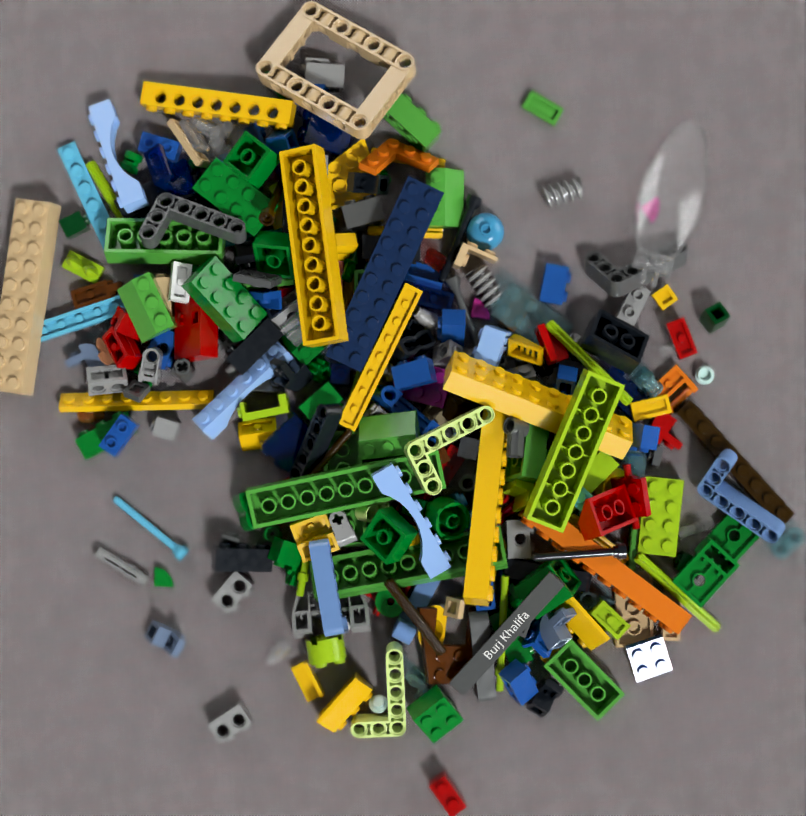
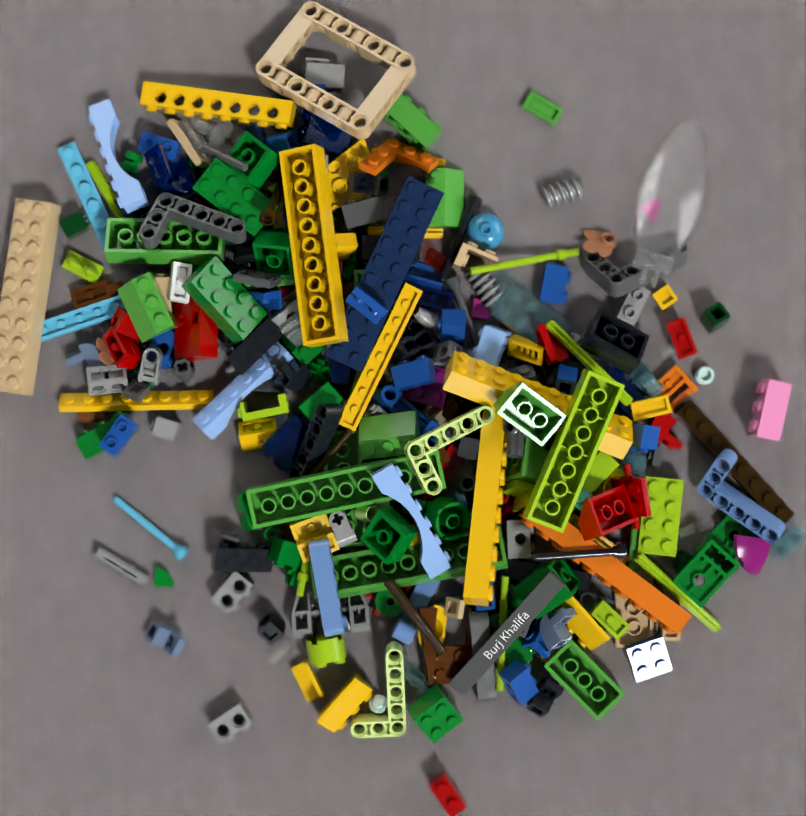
(224, 157): none -> dark grey bar
(271, 627): none -> black brick
(366, 305): none -> blue bracket
(529, 412): none -> bright green slope
(559, 255): none -> lime bar
(599, 242): none -> nougat plate
(752, 552): none -> magenta brick
(769, 409): none -> bright pink brick

